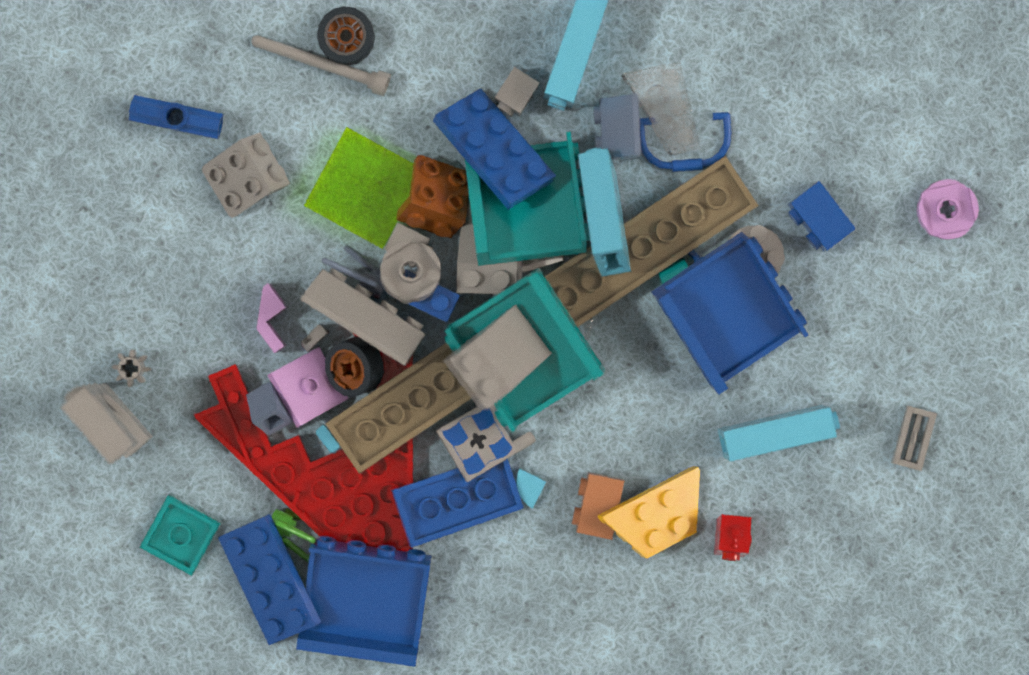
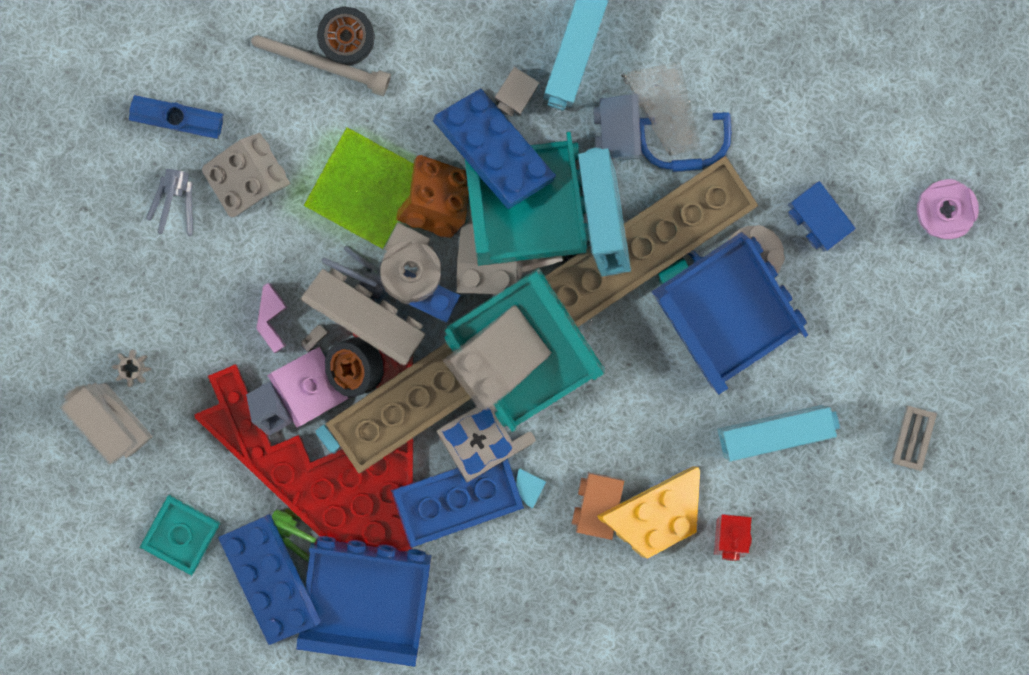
(173, 184): none -> sand blue plant

